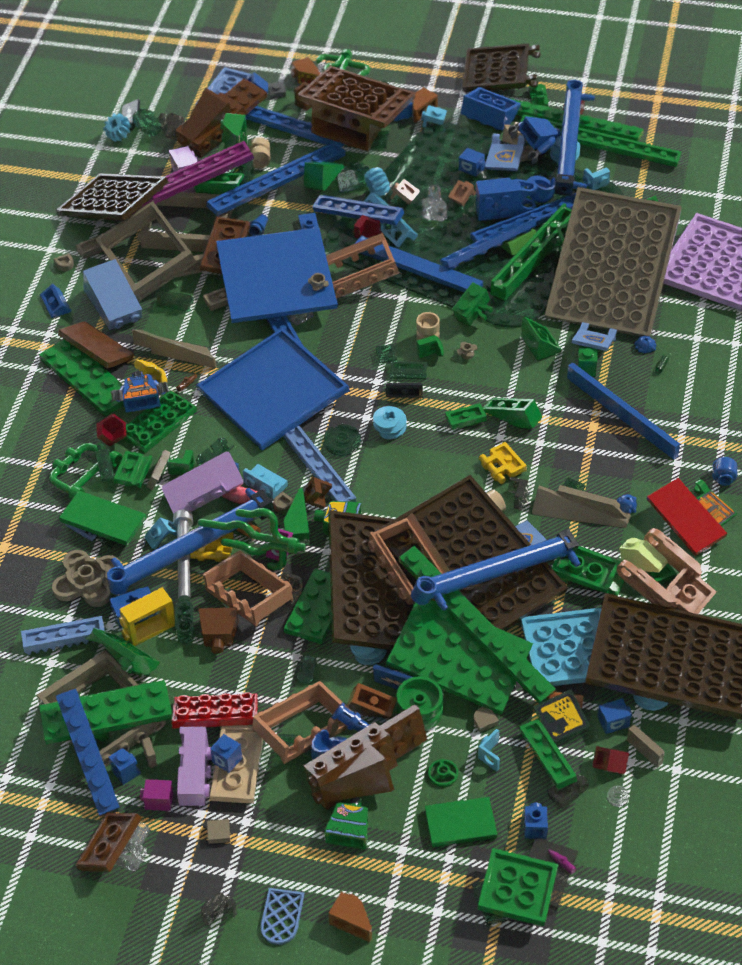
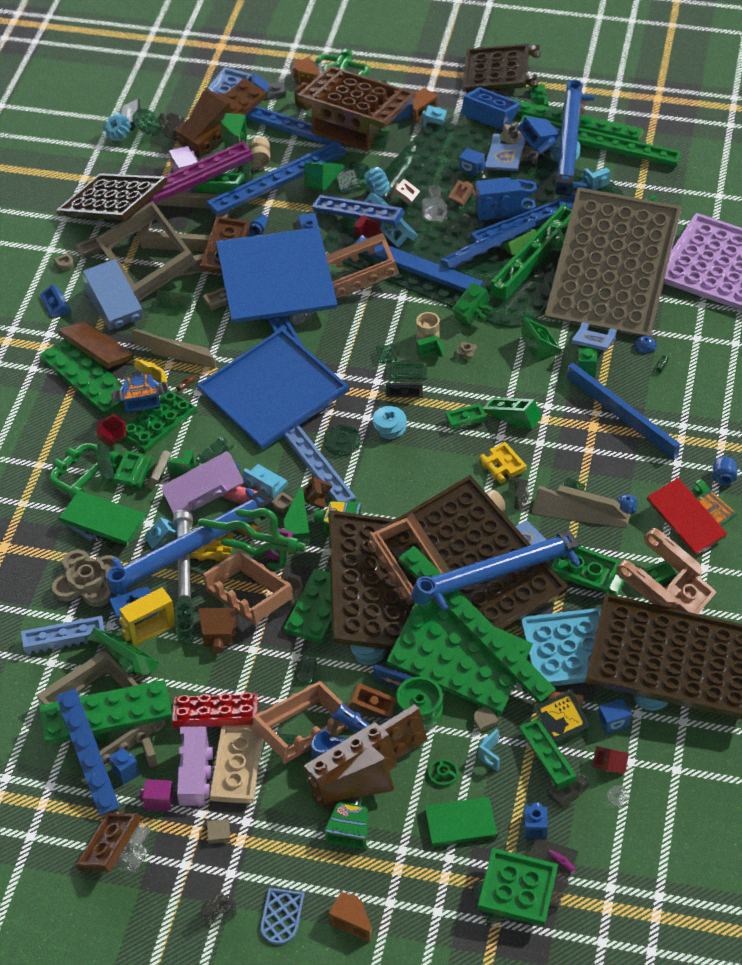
(226, 753): blue brick -> none
(318, 281): dark tan plate -> none
(545, 189): blue helmet -> none
(642, 555): yellowish green slope -> none
(645, 746): dark tan tile -> none

